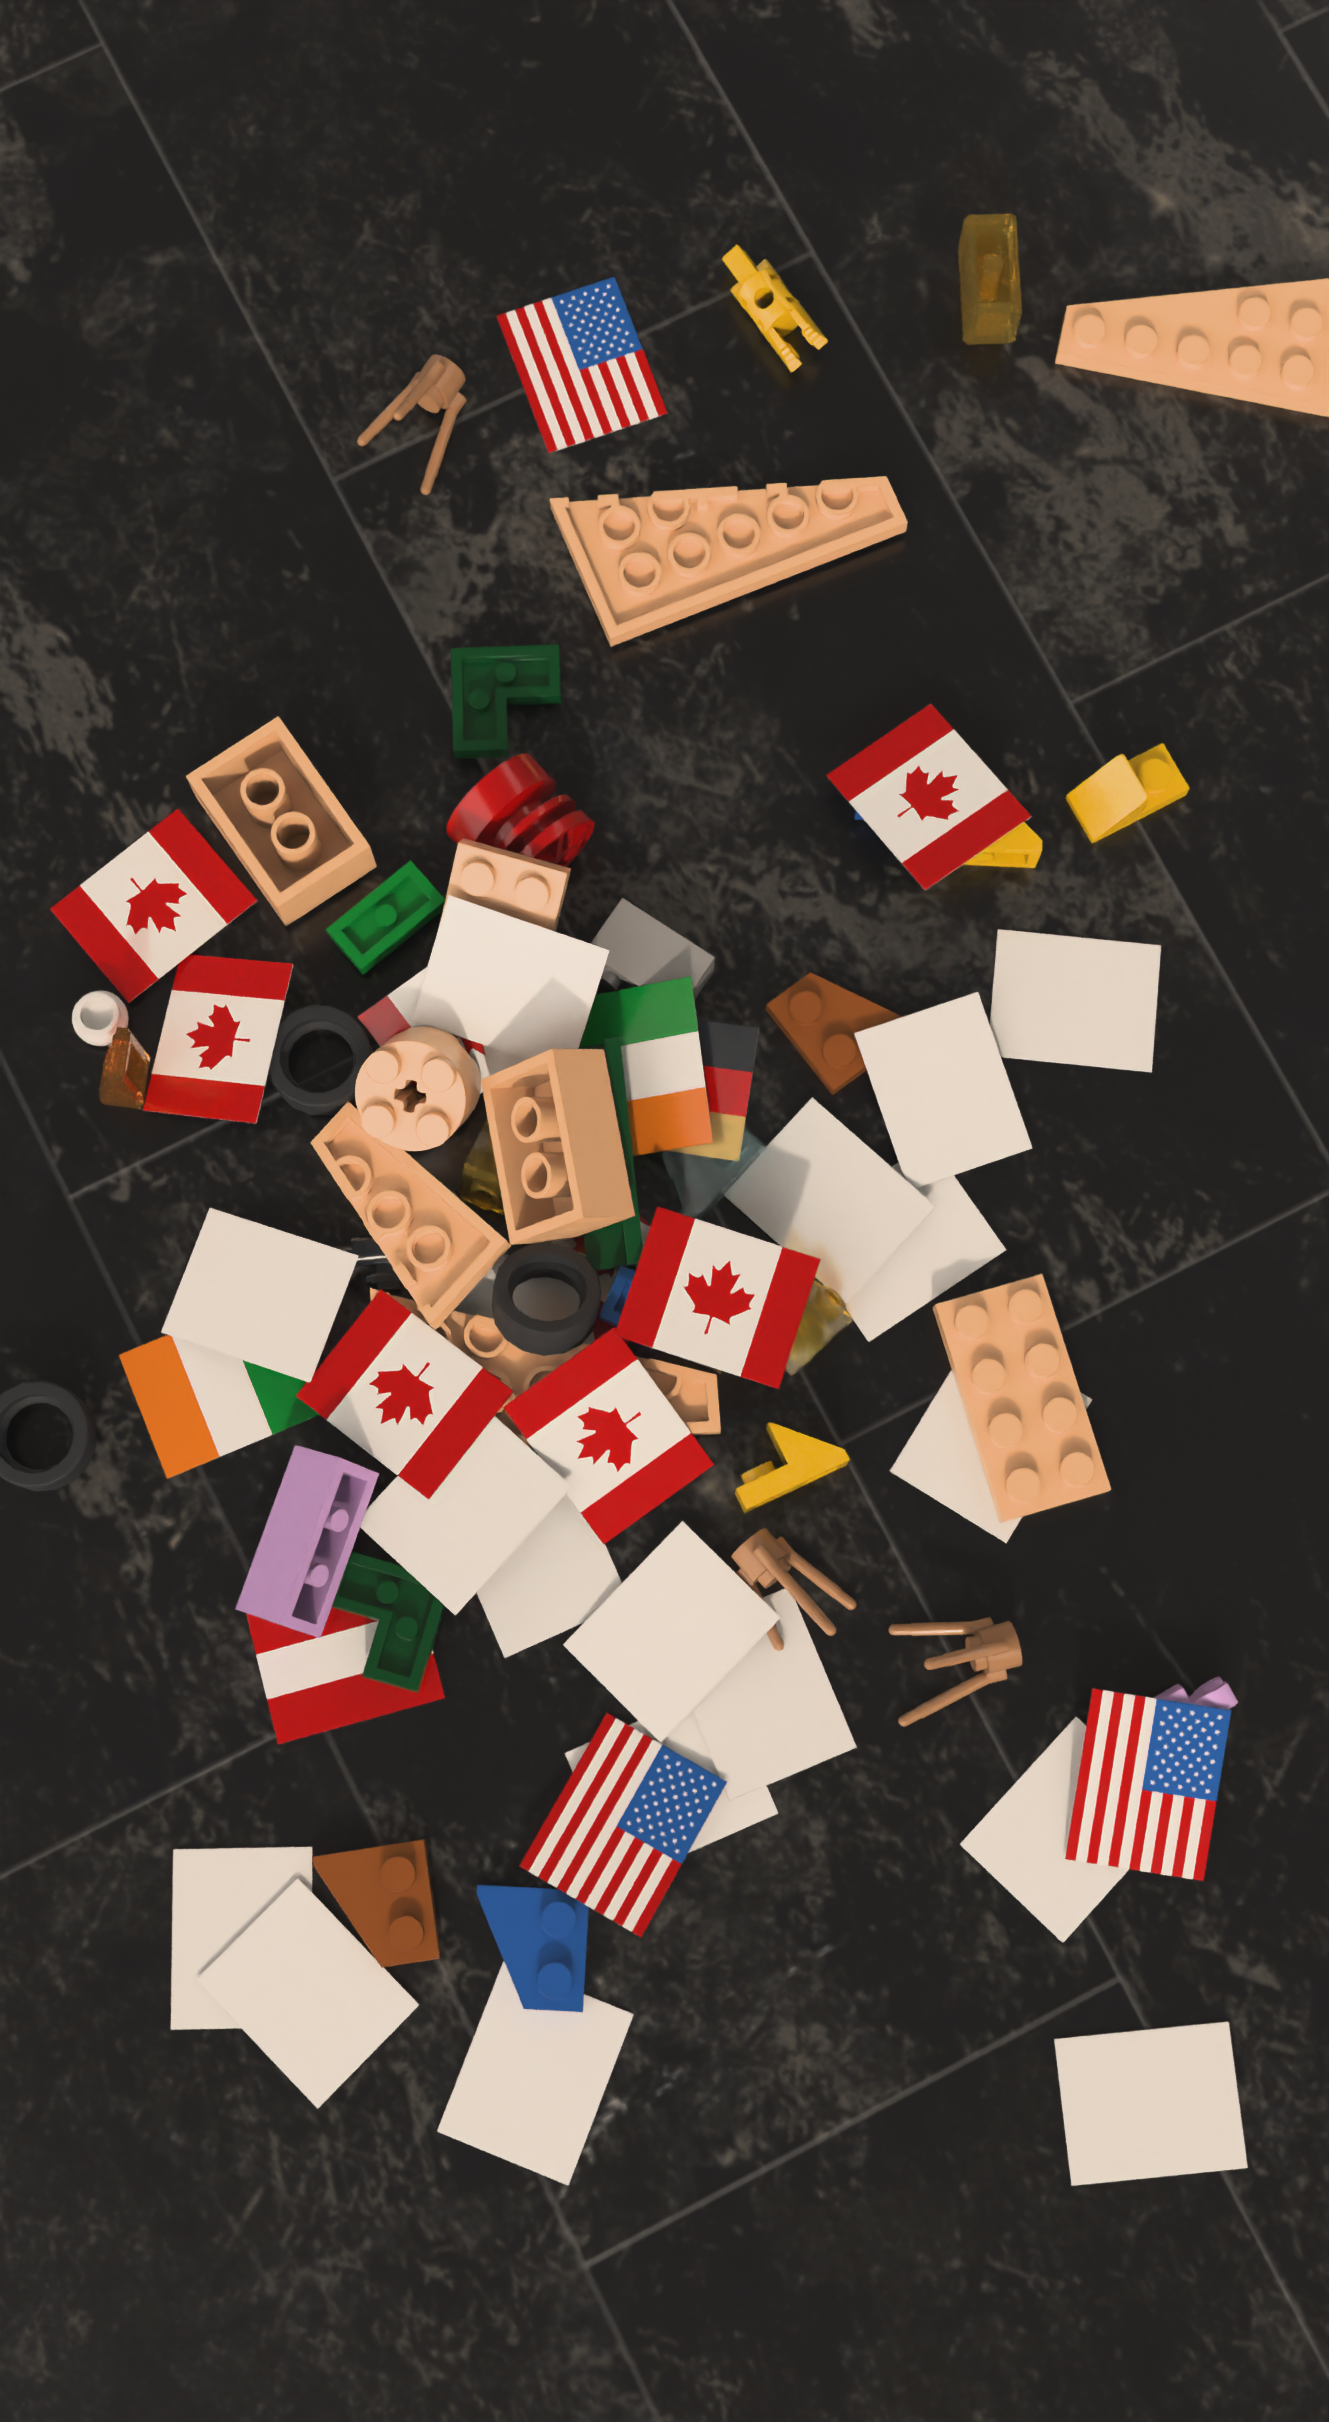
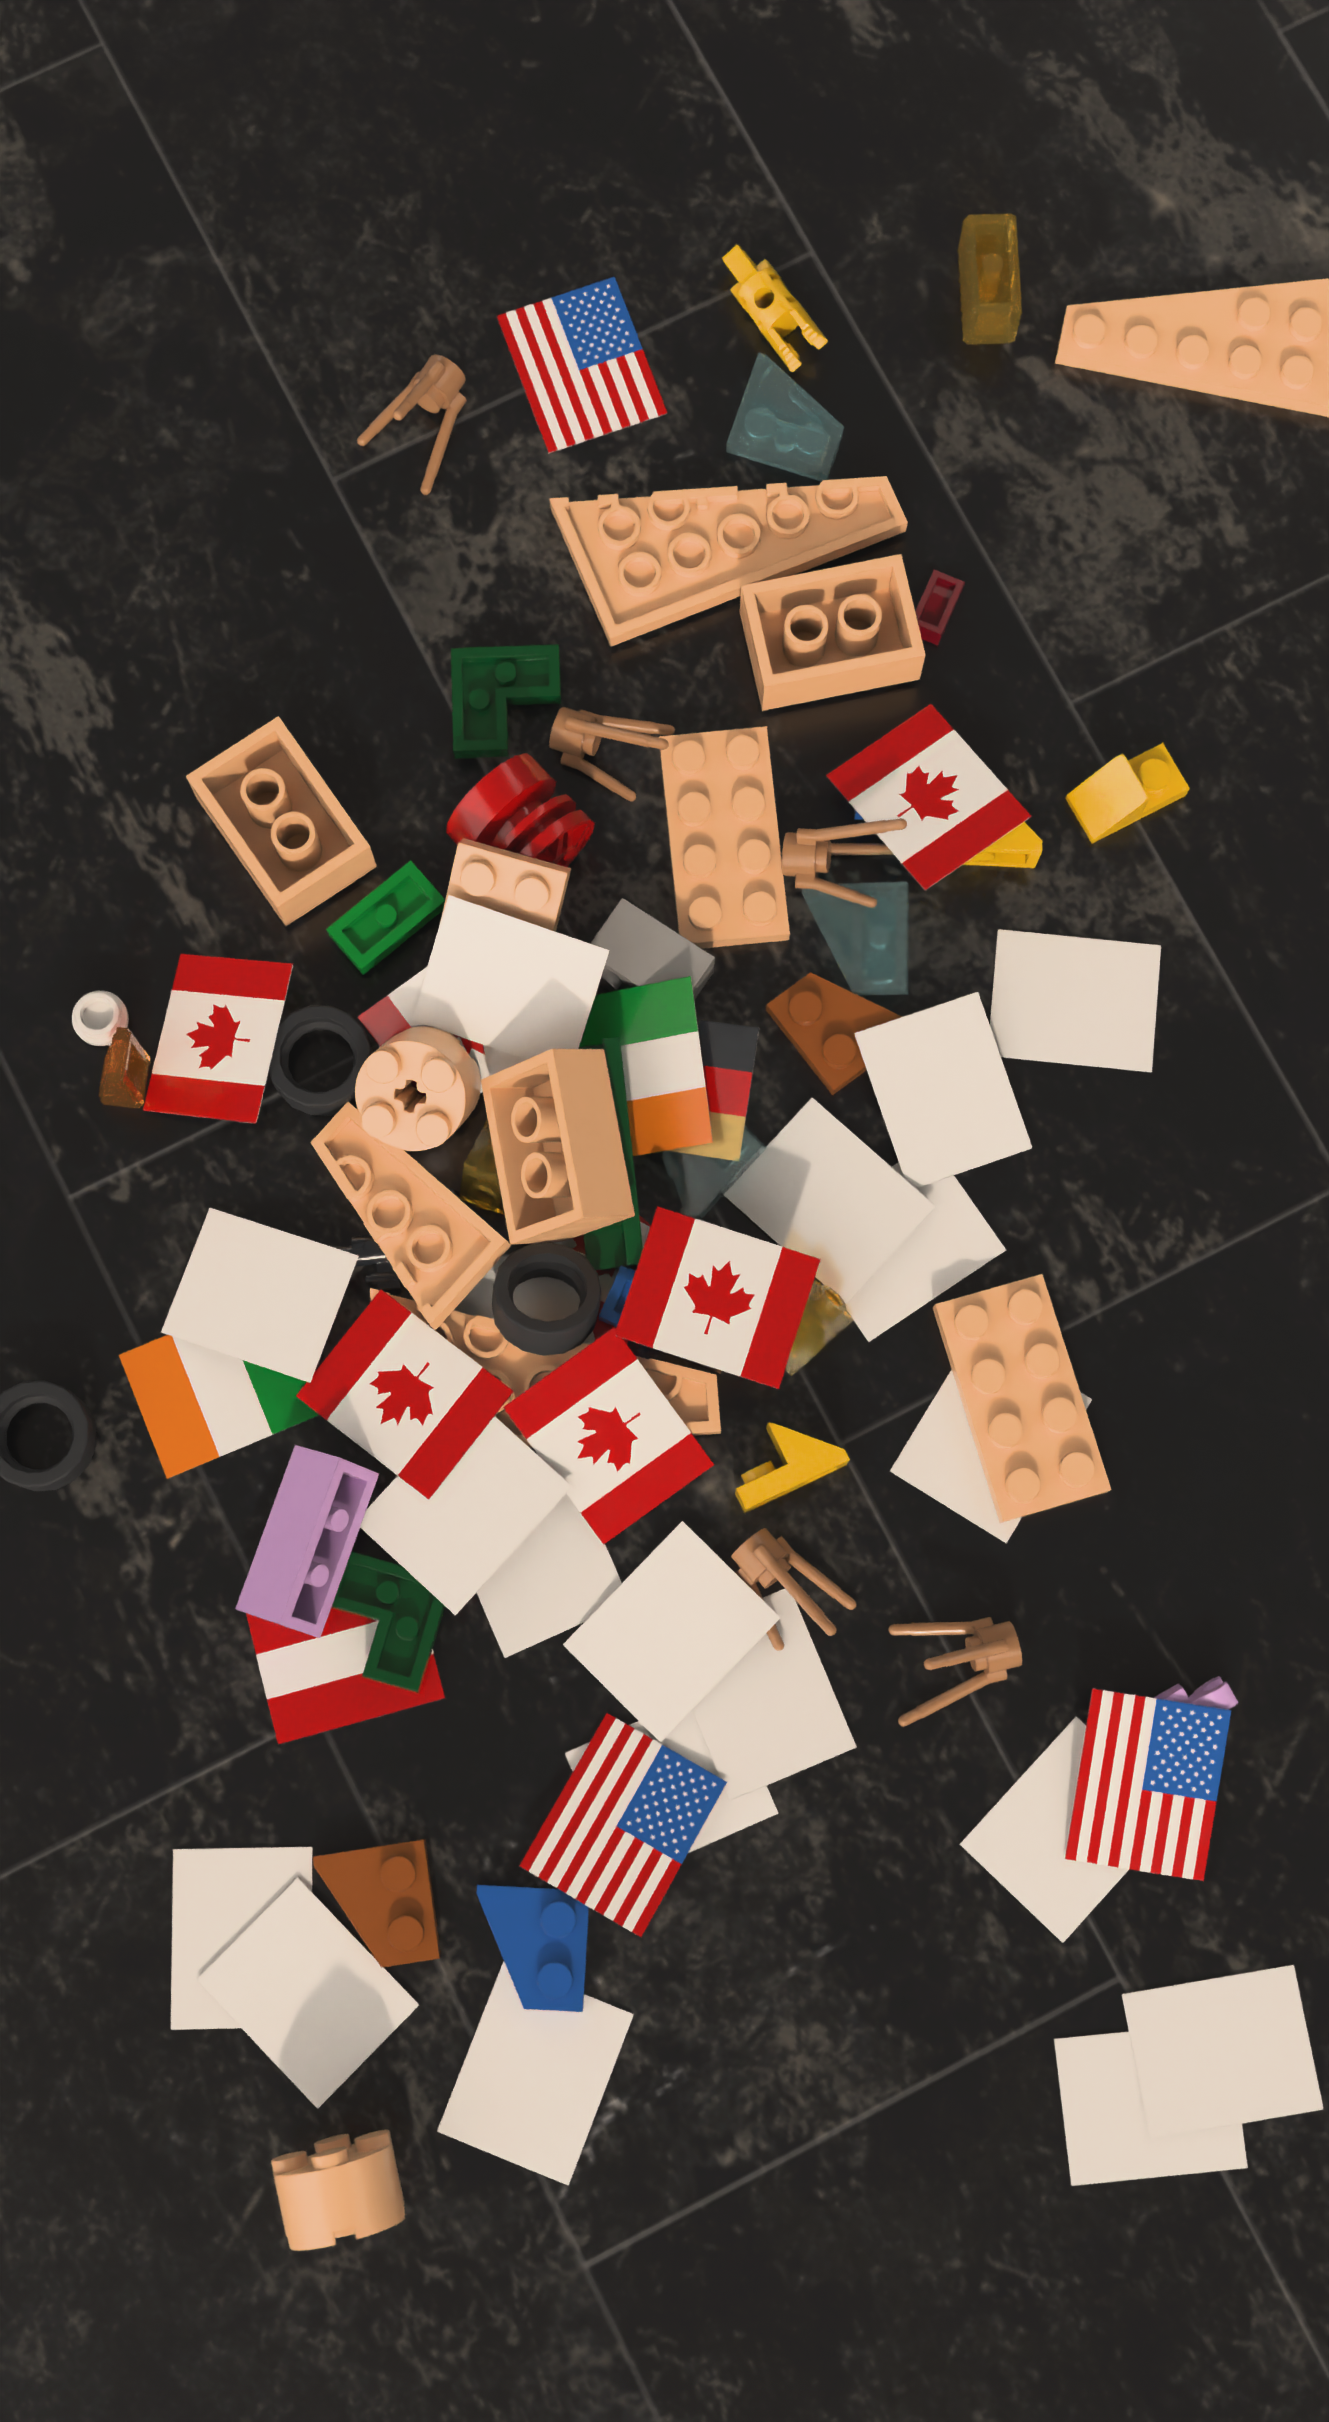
(153, 905): sticker -> none
(339, 2190): none -> light nougat brick
(581, 733): none -> medium nougat plant
(724, 838): none -> light nougat plate
(784, 425): none -> clear light blue wing
(810, 852): none -> medium nougat plant
(831, 632): none -> light nougat brick
(867, 941): none -> clear light blue wing
(937, 605): none -> dark red piece
(1222, 2052): none -> white sticker

